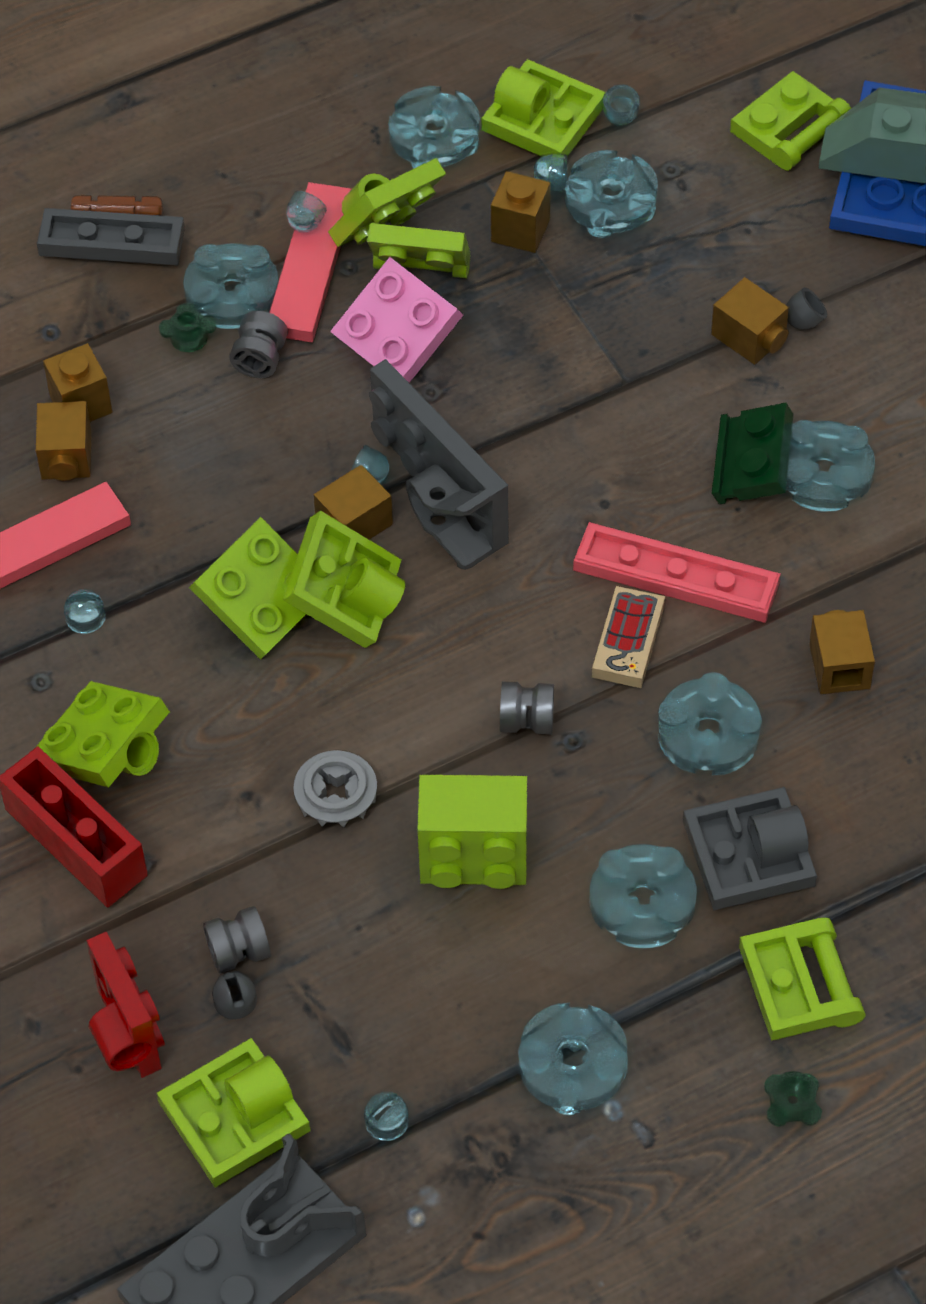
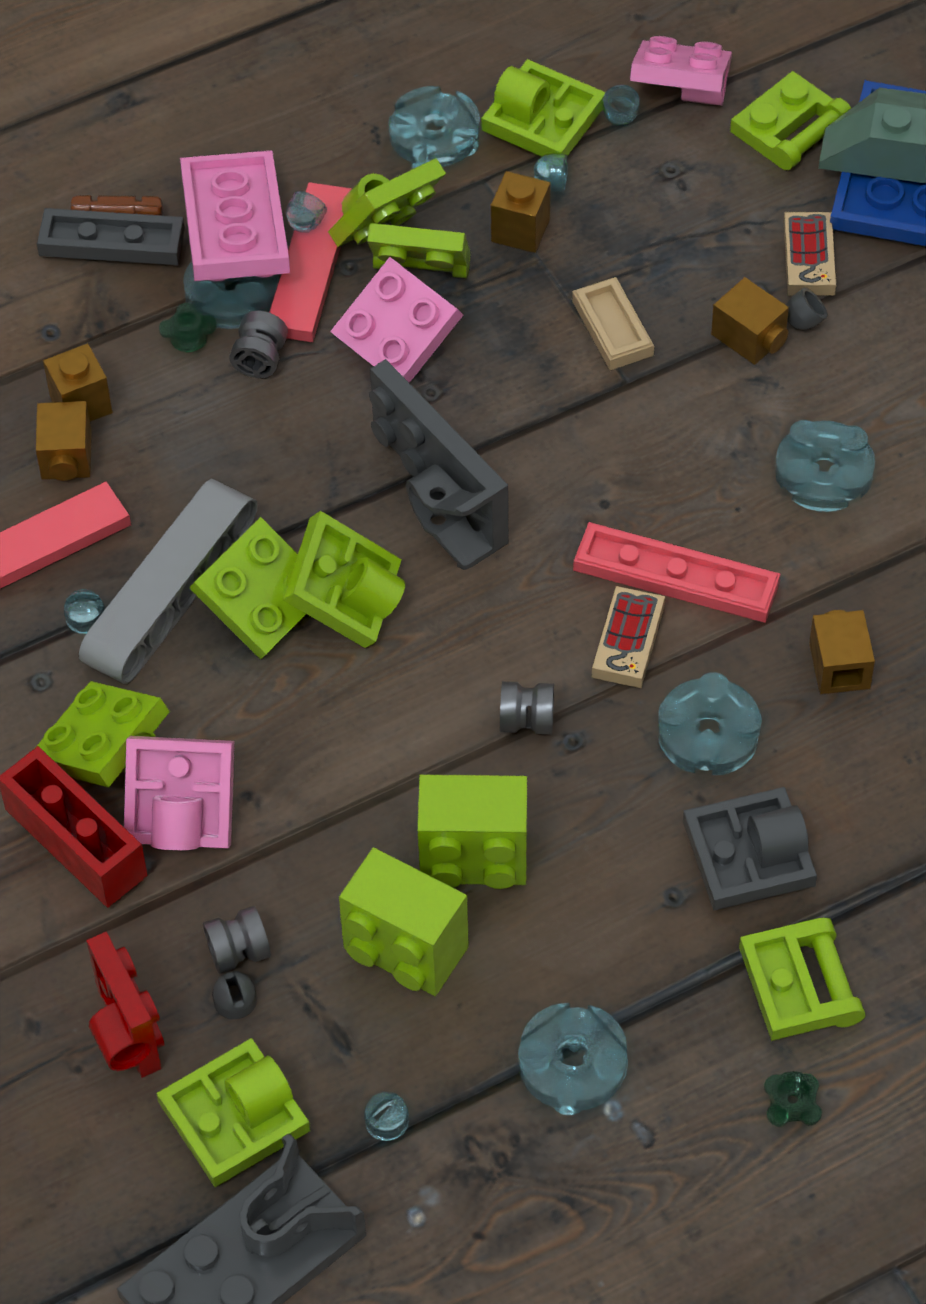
(159, 588): none -> light grey beam
(179, 792): none -> bright pink plate
(234, 216): none -> bright pink plate
(338, 769): light grey gear -> none
(357, 502): pearl gold brick -> none
(373, 462): clear light blue hinge -> none
(404, 922): none -> lime brick
(607, 213): clear light blue plate -> none
(613, 323): none -> tan tile
(647, 867): clear light blue plate -> none
(697, 69): none -> bright pink plate
(753, 453): dark green plate -> none
(809, 252): none -> tile

